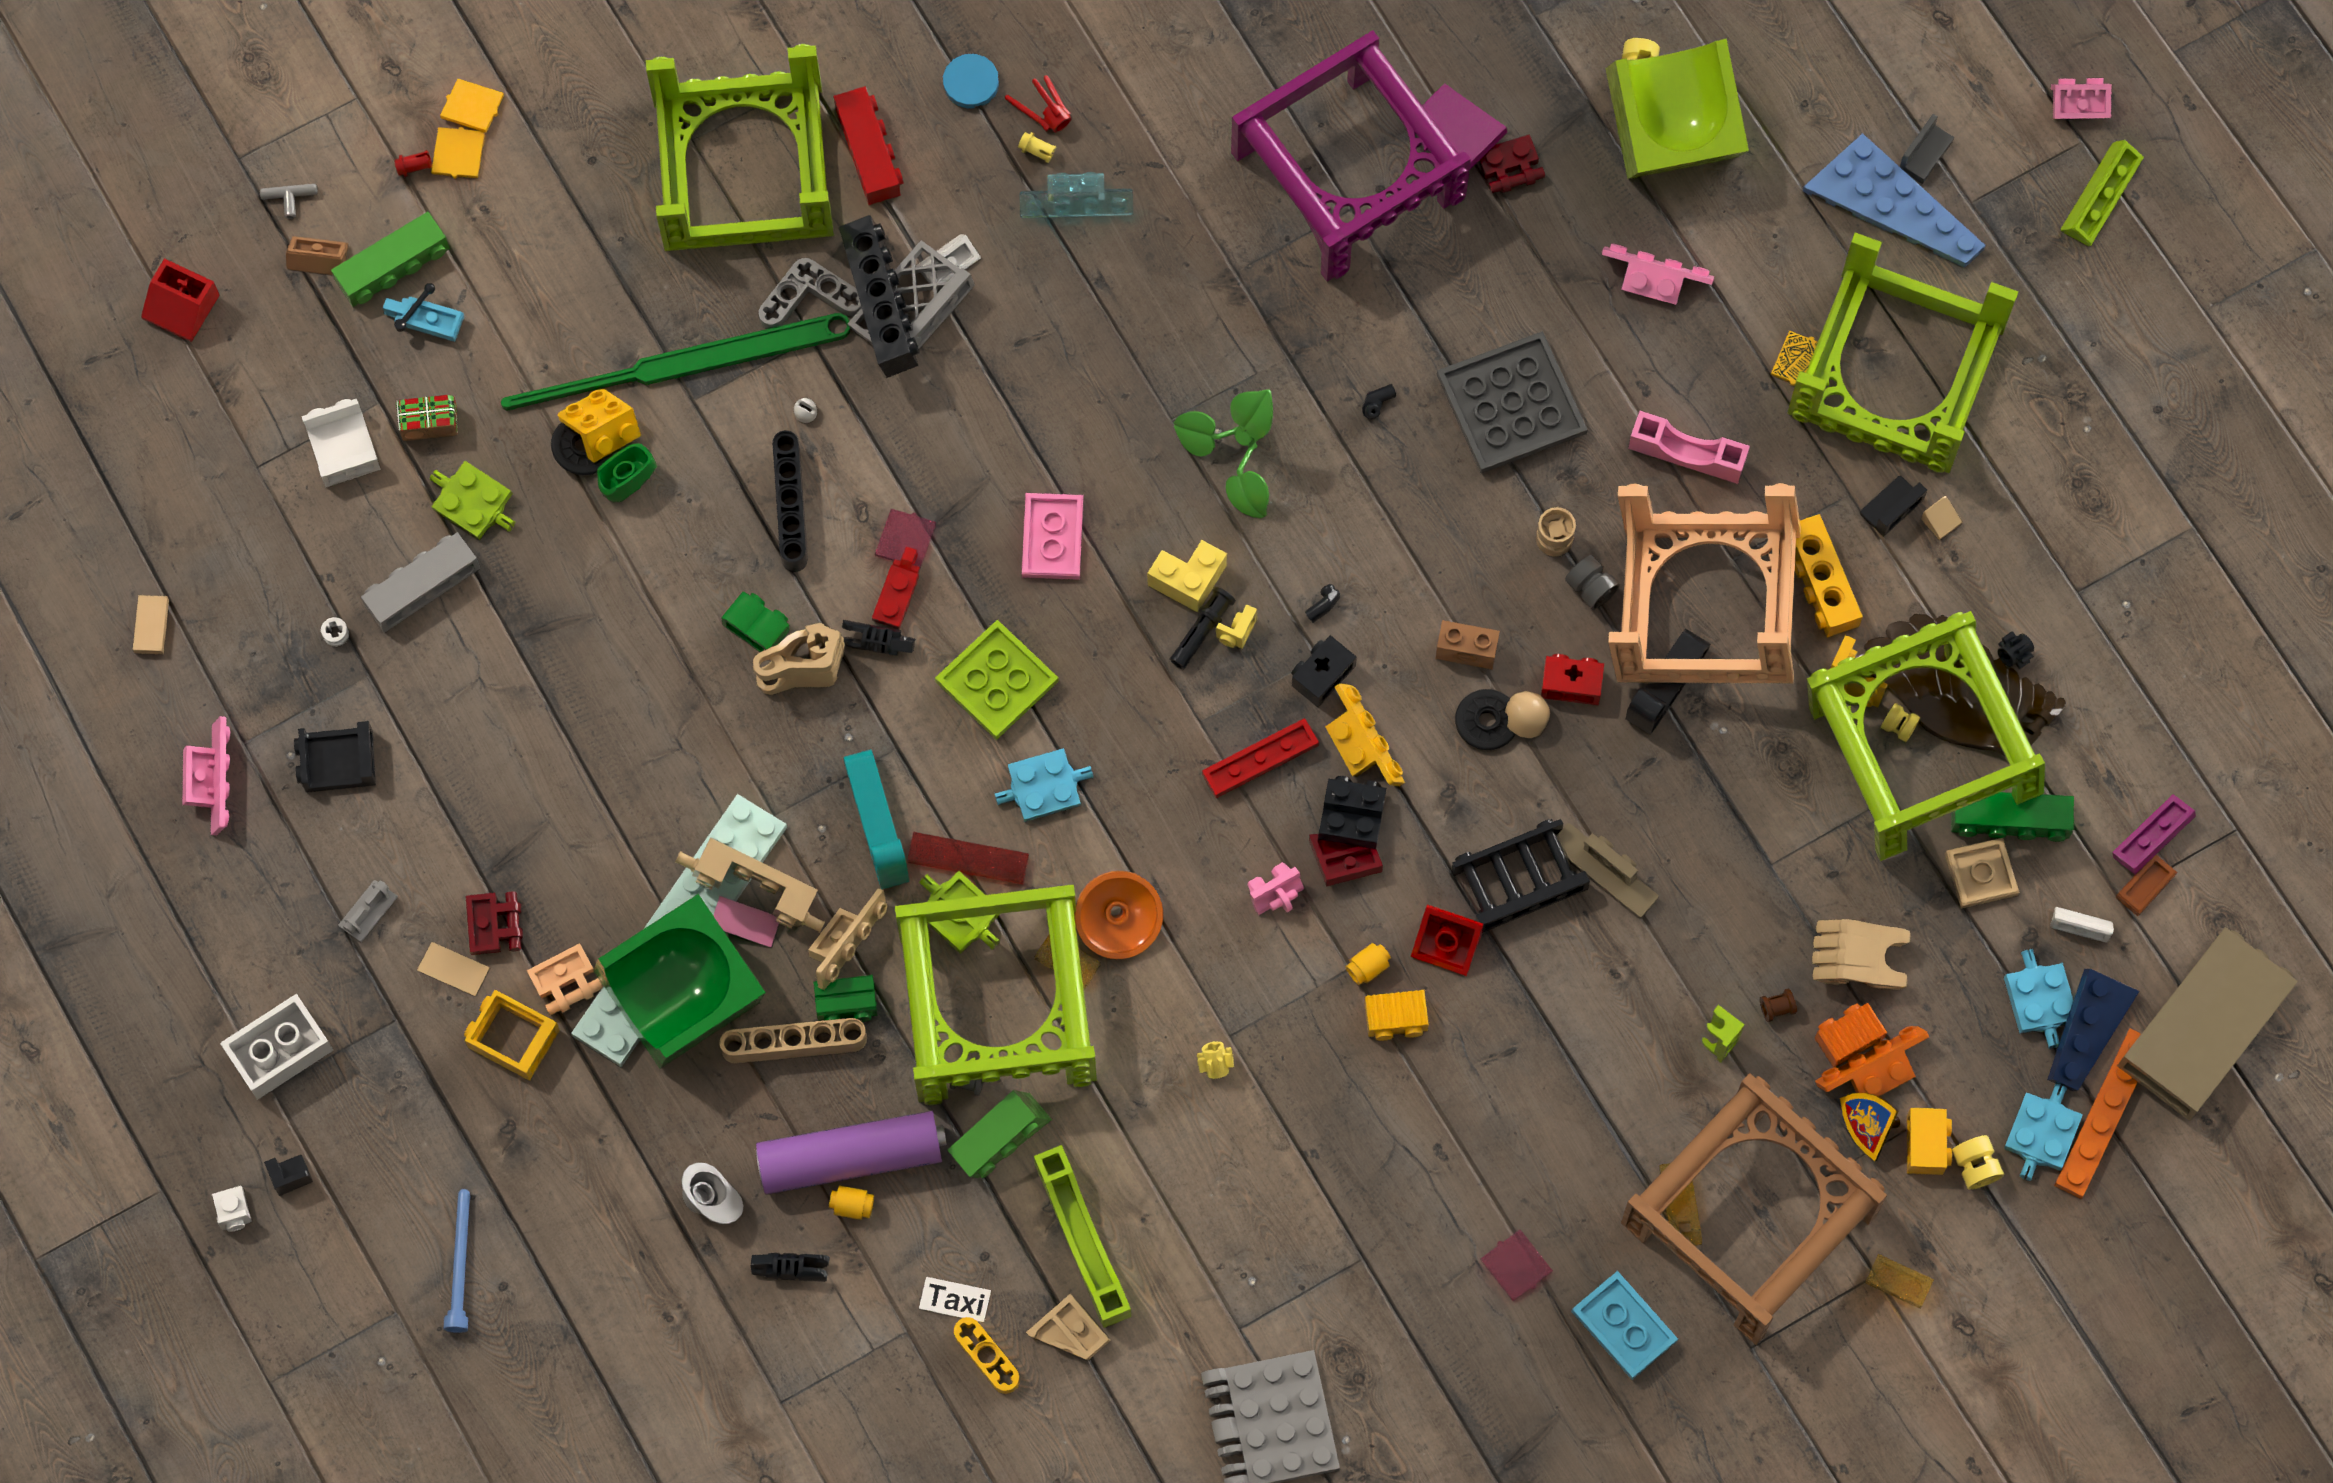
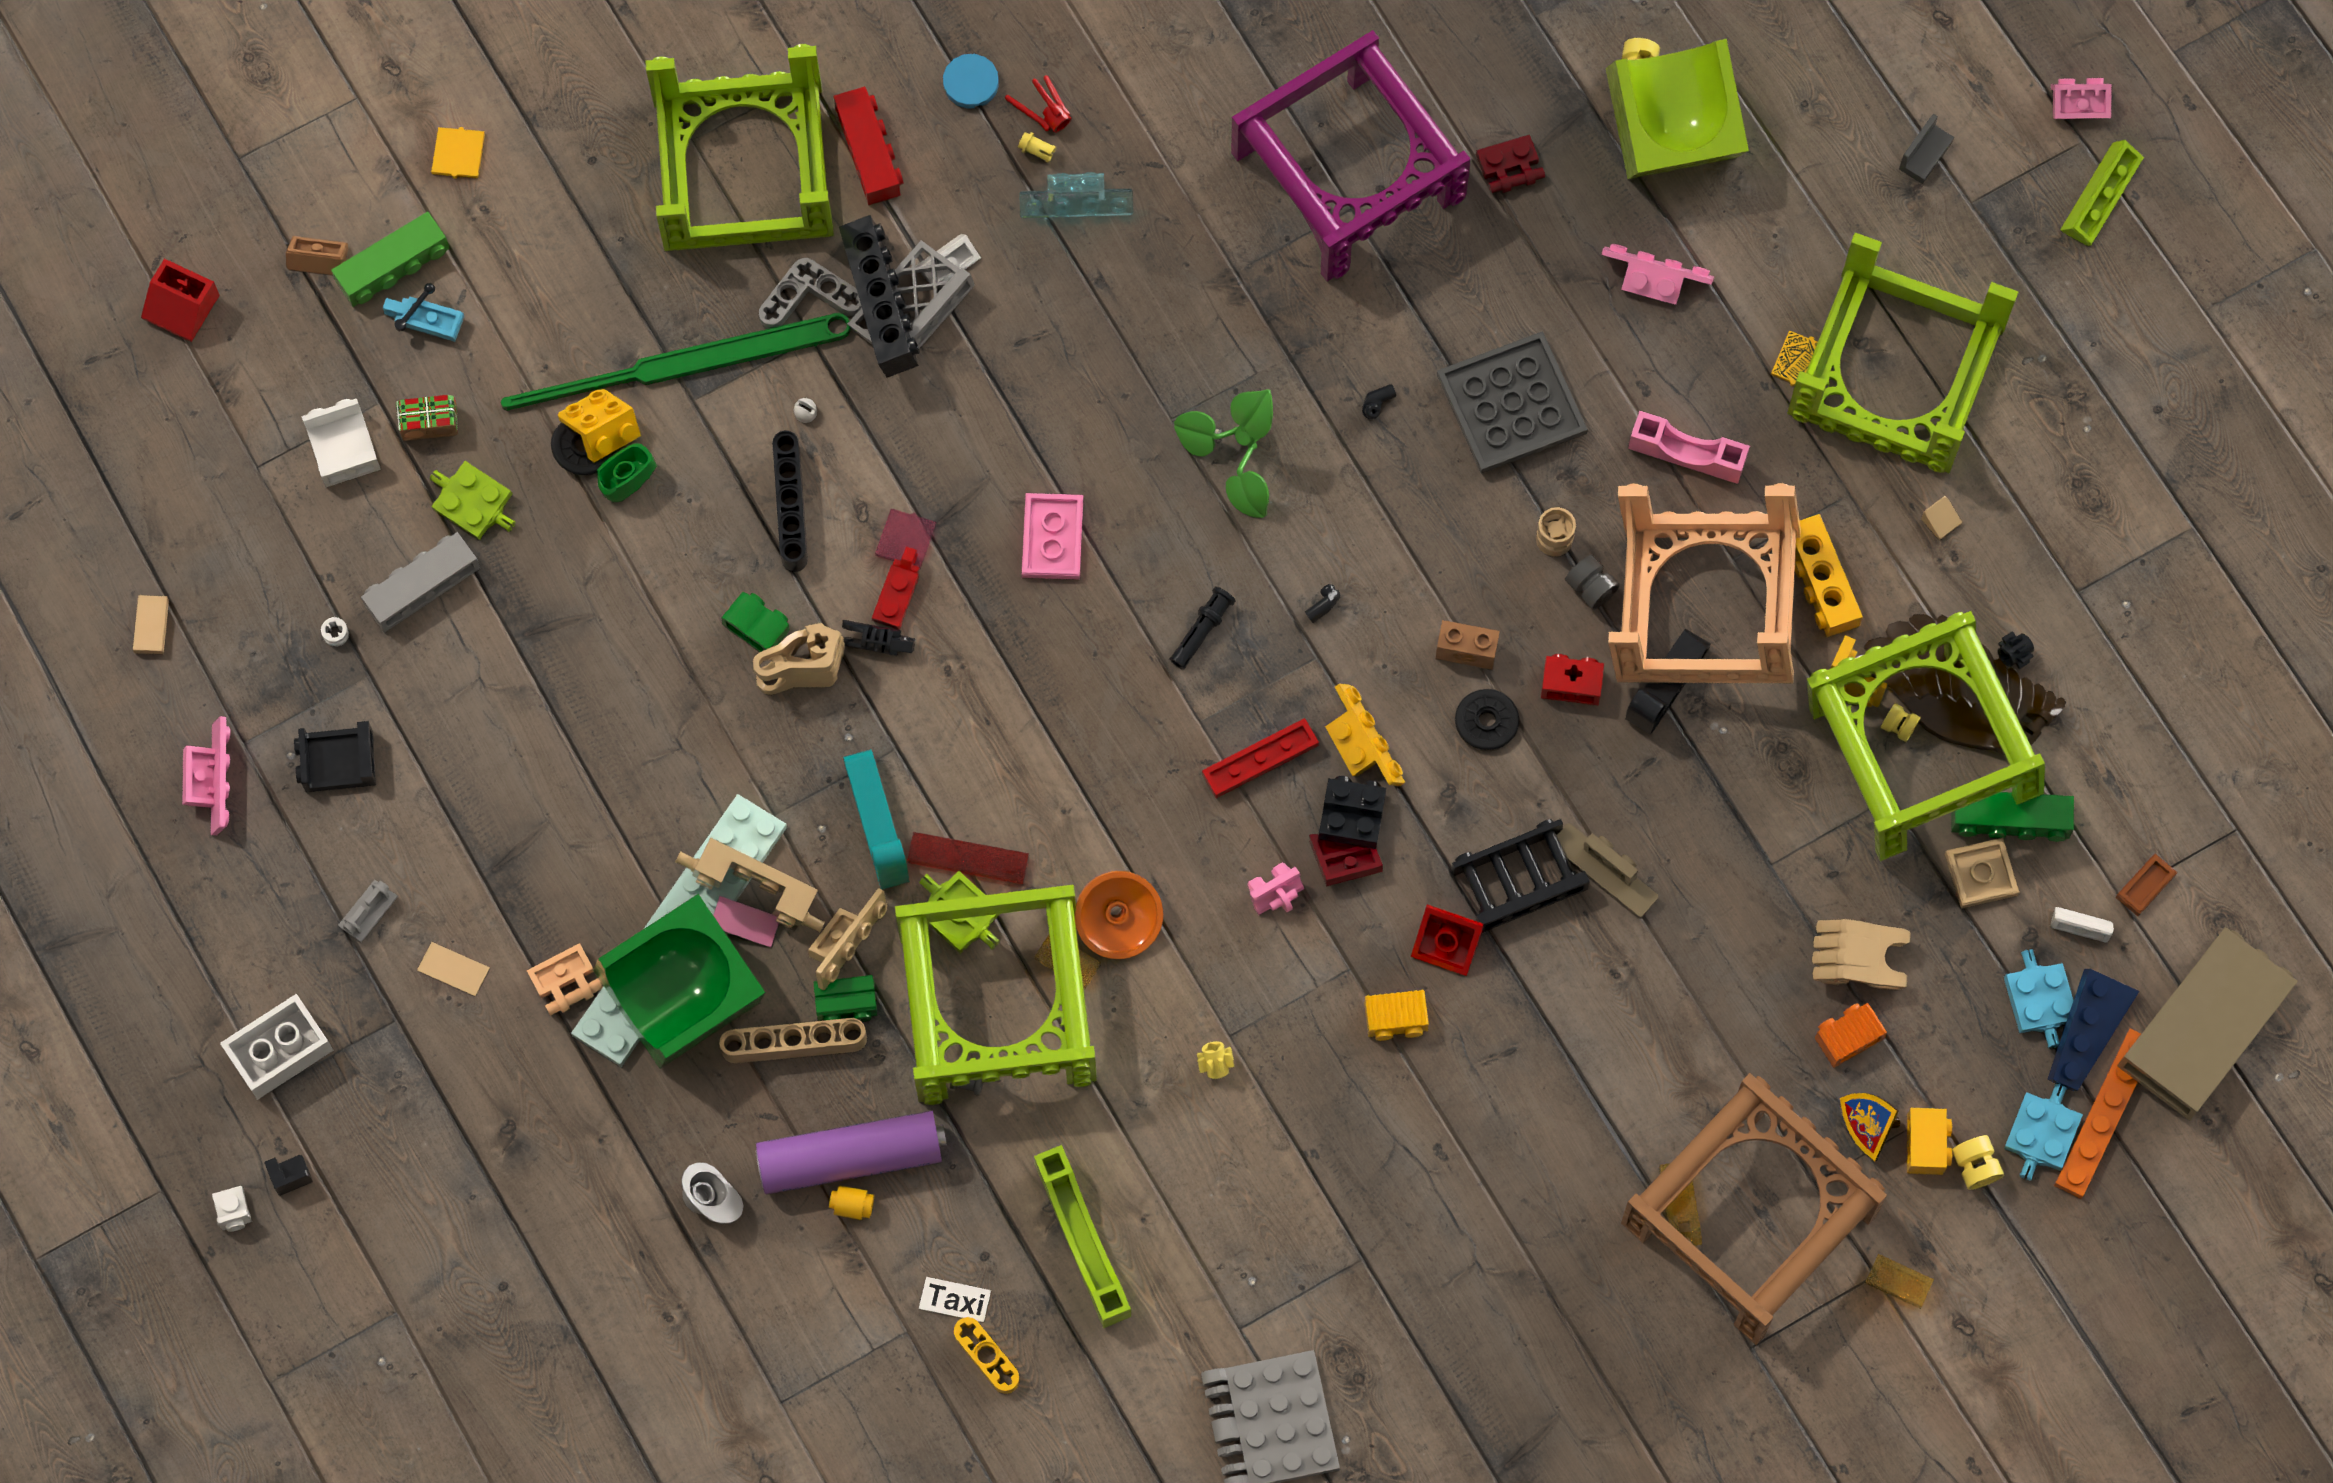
(289, 193): light grey piece -> none
(413, 163): red pin -> none
(456, 1318): medium blue piece -> none
(471, 105): yellow piece -> none
(484, 923): dark red plate -> none
(538, 1047): yellow window -> none
(790, 1266): black hinge -> none
(996, 679): lime plate -> none
(999, 1133): bright green wedge -> none
(1044, 785): medium azure plate -> none
(1070, 1329): tan wing -> none
(1190, 581): light yellow brick -> none
(1242, 627): light yellow bracket -> none
(1320, 685): black brick -> none
(1368, 963): yellow brick -> none
(1464, 123): magenta tile -> none
(1516, 1265): clear pink piece -> none
(1527, 714): tan hair -> none
(1624, 1325): medium azure plate -> none
(1726, 1030): lime hinge -> none
(1778, 1005): reddish brown bush -> none
(1878, 1069): orange bracket -> none
(1887, 197): medium blue wing -> none
(1893, 505): black panel -> none
(2154, 834): magenta plate -> none

